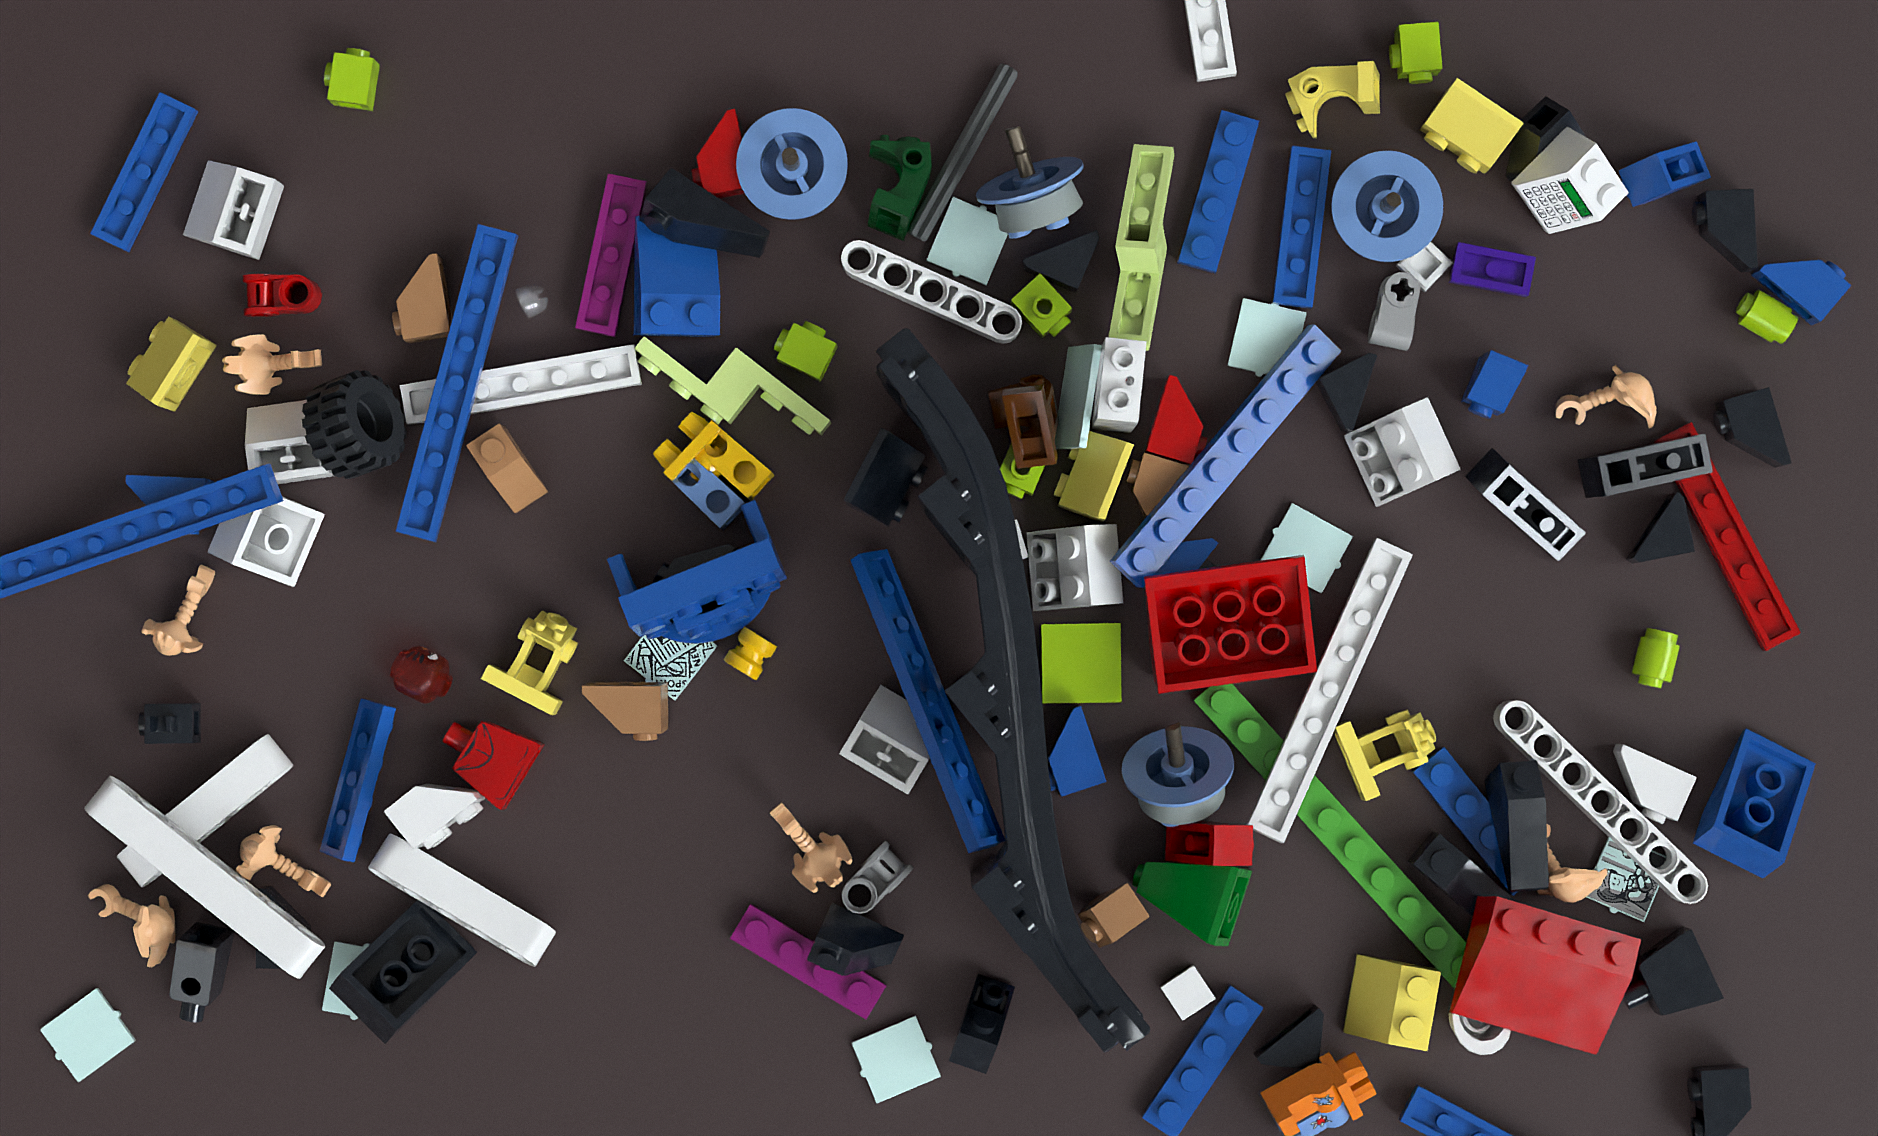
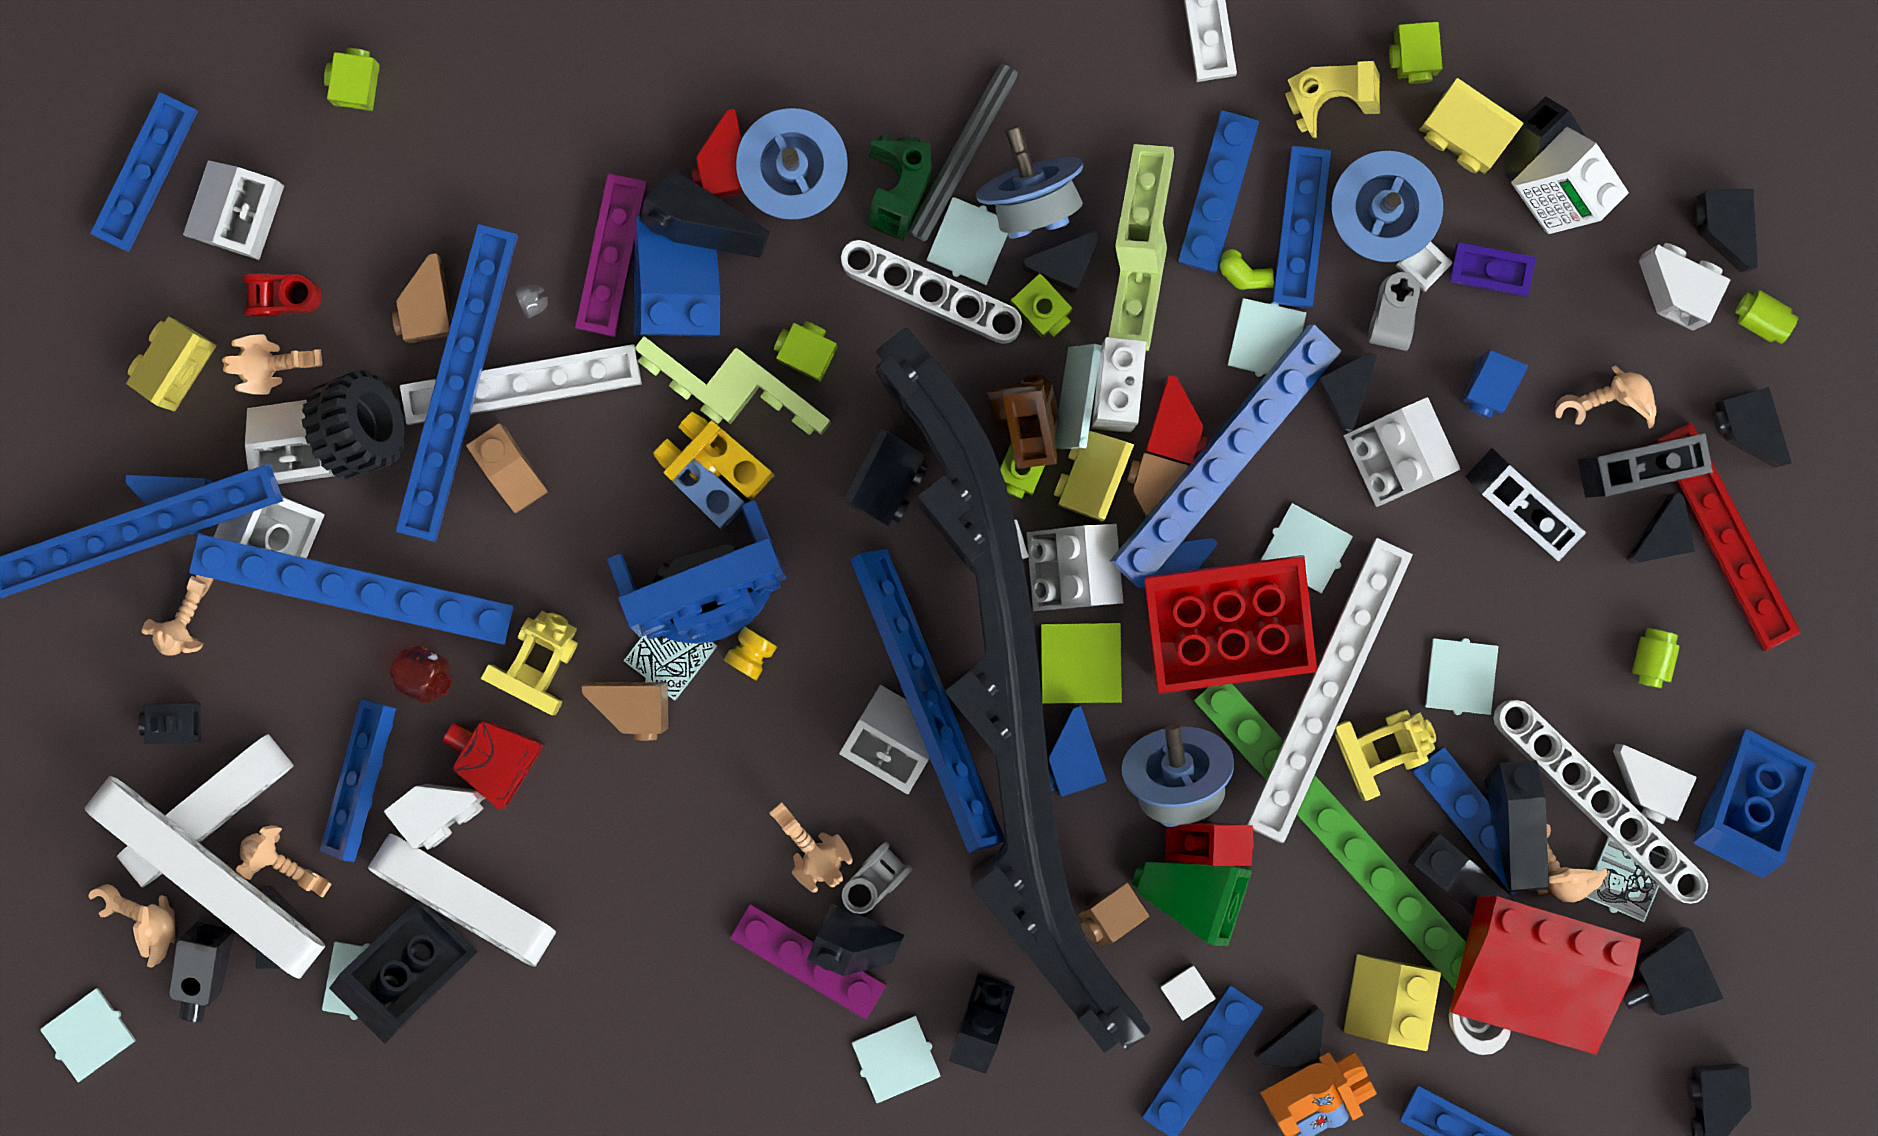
(350, 589): none -> blue plate
(1241, 275): none -> lime arm
(1461, 676): none -> light aqua piece
(1664, 173): blue slope -> none
(1681, 287): none -> white slope
(1805, 286): blue slope -> none

